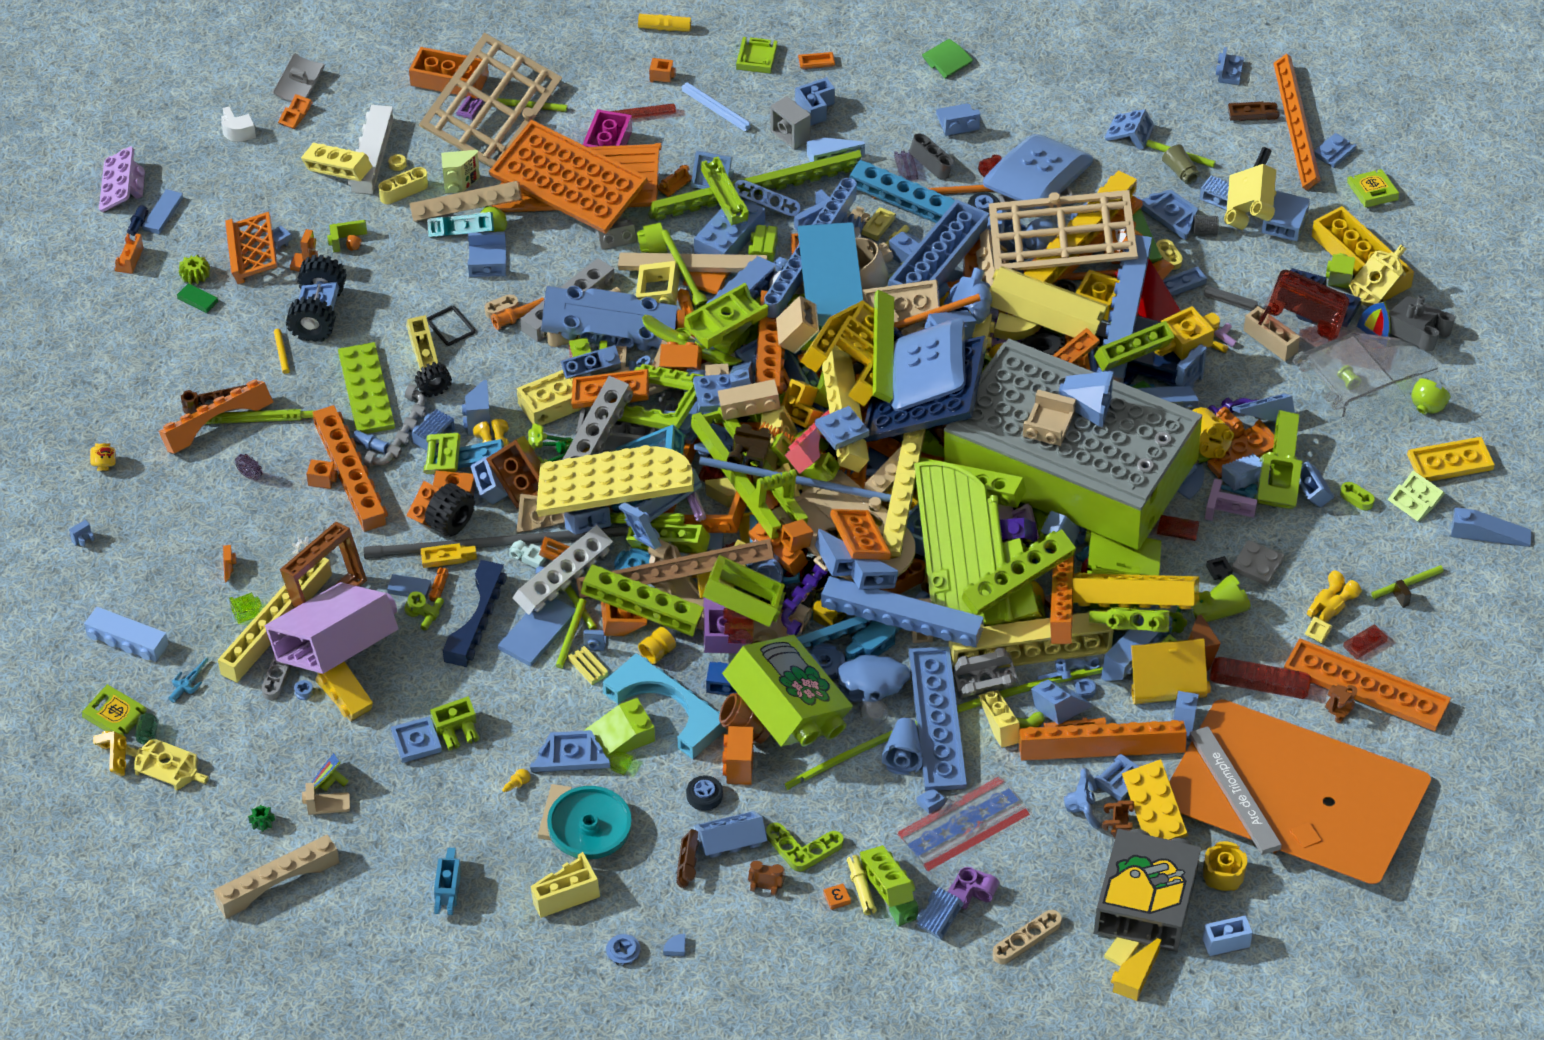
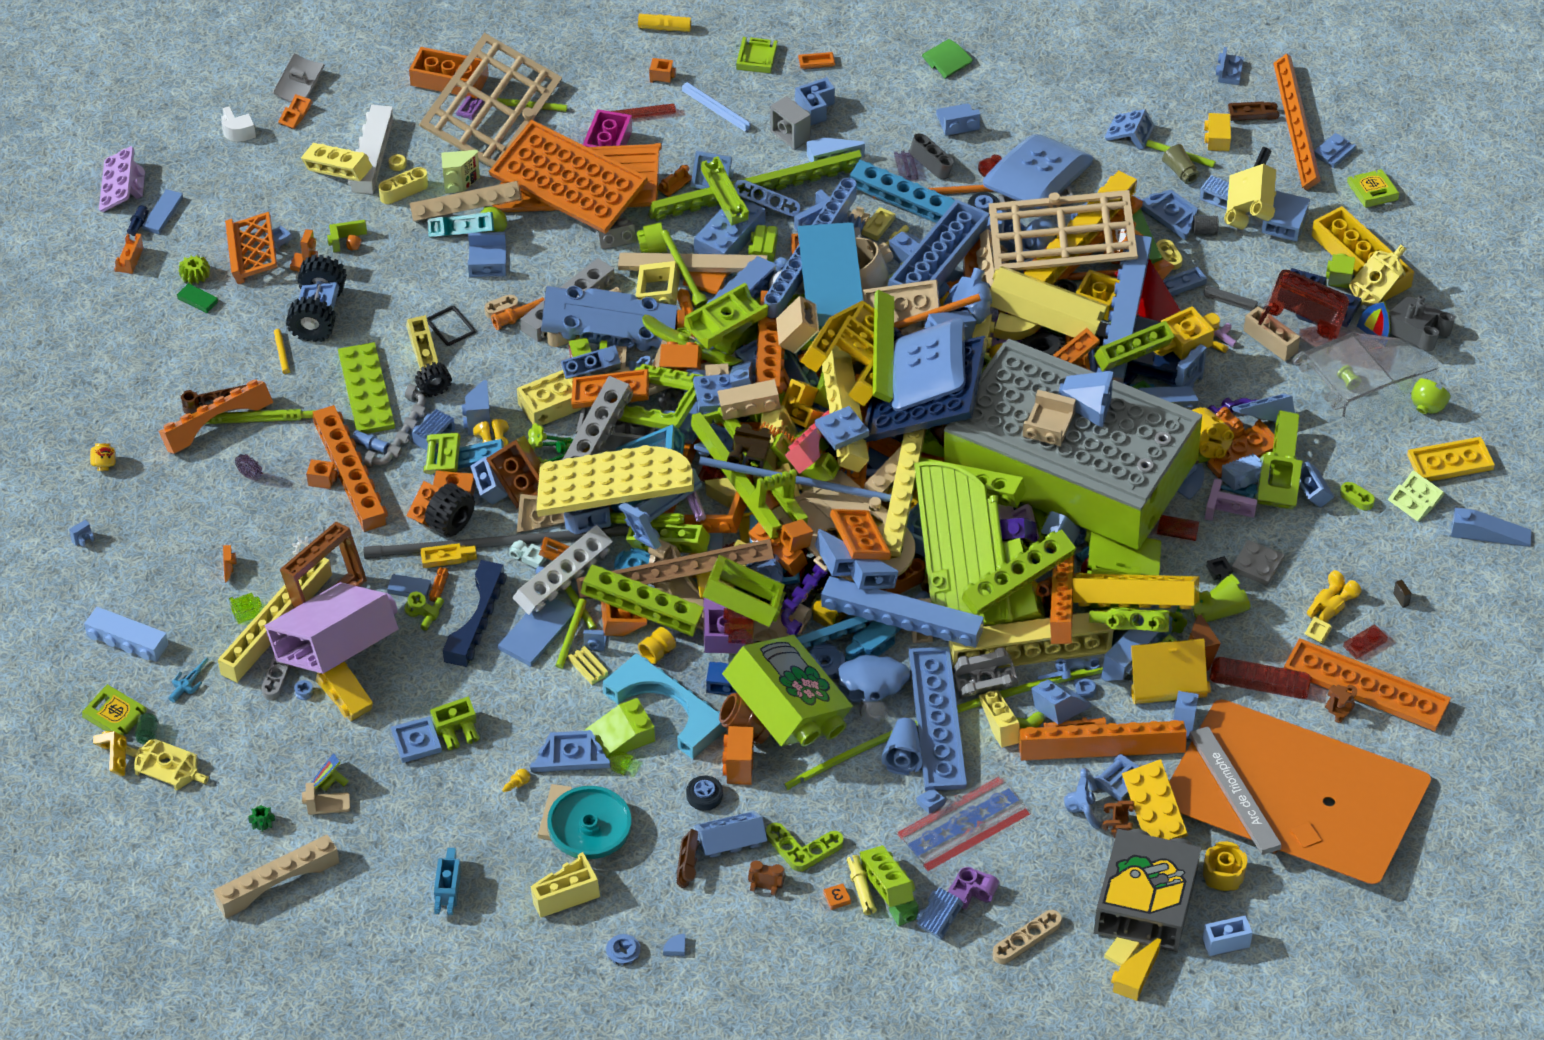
(1046, 591): none -> orange pin
(1218, 132): none -> yellow brick
(1408, 581): lime bar -> none

